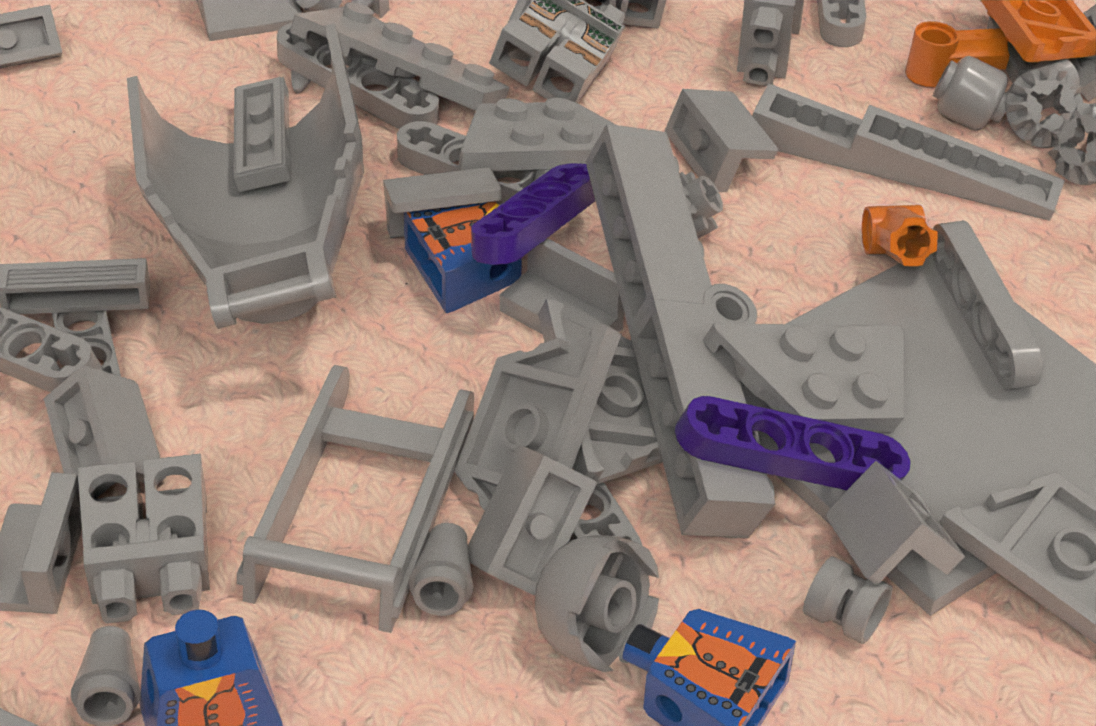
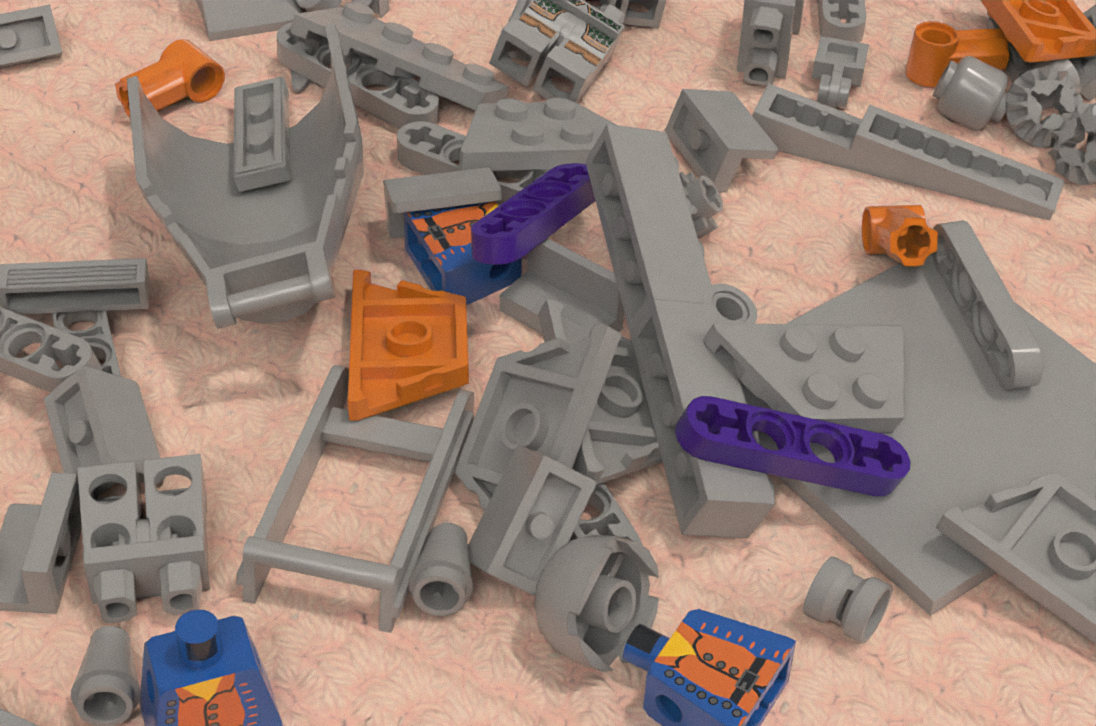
(177, 75): none -> orange piece
(403, 345): none -> orange wing
(838, 66): none -> light grey plate
(884, 521): light grey panel -> none

